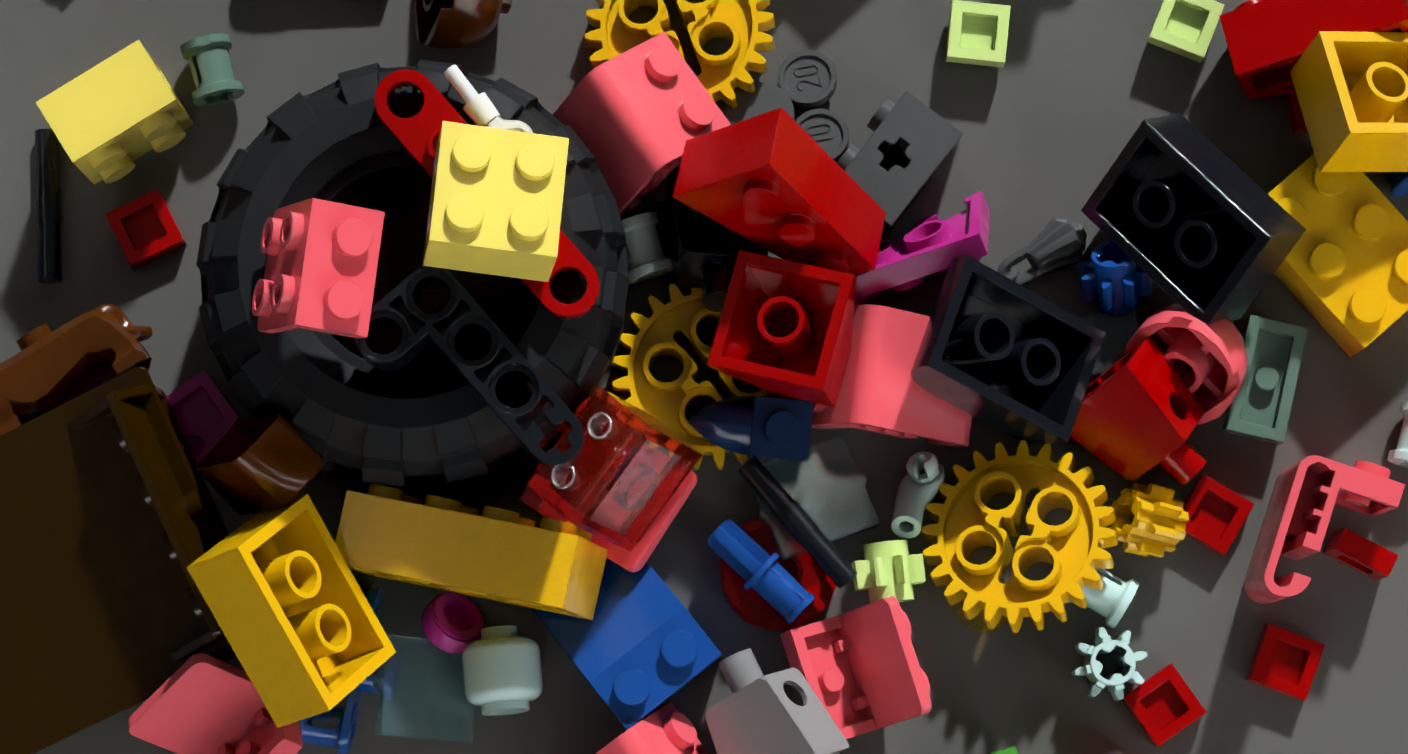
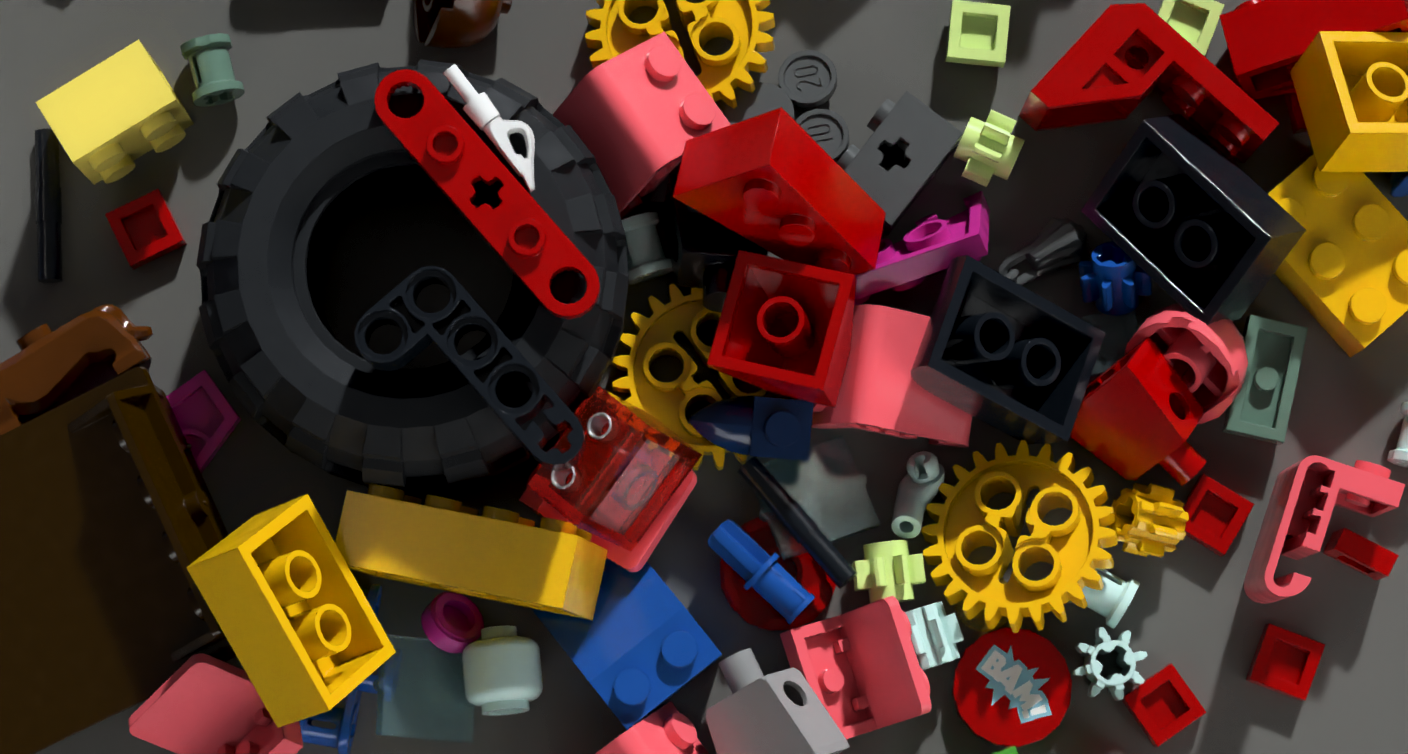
(260, 472): reddish brown piece -> none
(319, 268): coral bracket -> none
(496, 201): light yellow piece -> none
(934, 635): none -> light aqua gear
(989, 148): none -> yellowish green gear
(1011, 687): none -> tile
(1098, 86): none -> red bracket

